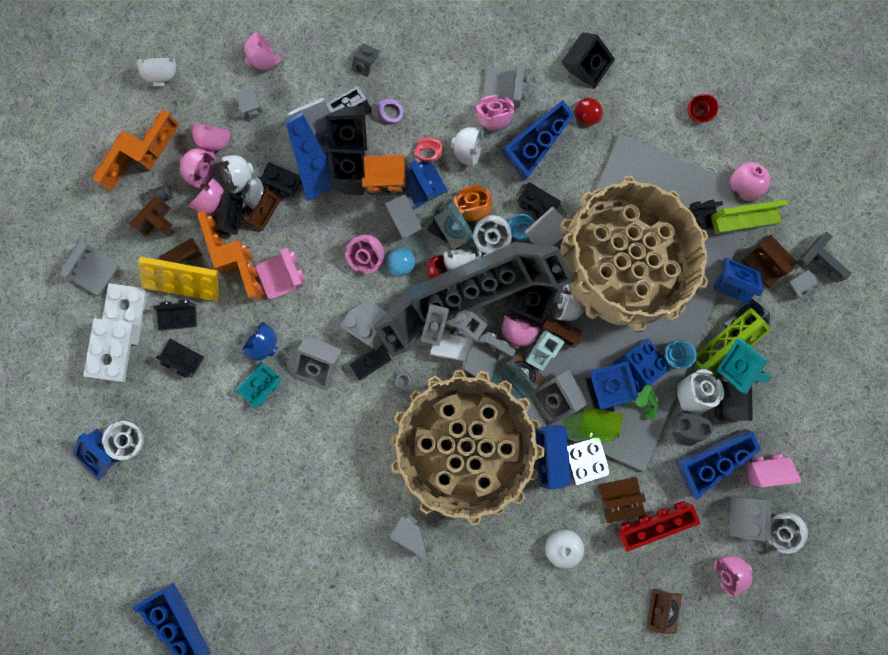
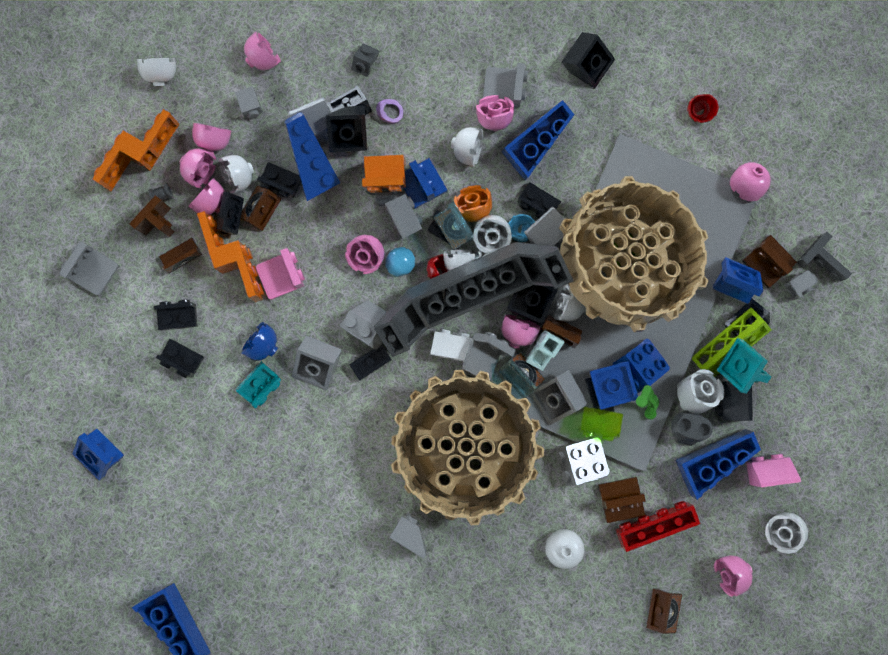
(115, 333): white bracket -> none
(115, 438): white cylinder -> none
(179, 279): yellow plate -> none
(256, 190): light grey piece -> none
(346, 170): black slope -> none
(403, 381): light grey plate -> none
(429, 143): coral piece -> none
(434, 324): light grey plate -> none
(469, 324): light grey brick -> none
(554, 465): blue brick -> none
(588, 112): red hair -> none
(680, 354): medium azure hair -> none
(703, 212): black bracket -> none
(747, 216): lime fence -> none
(750, 518): light grey slope -> none

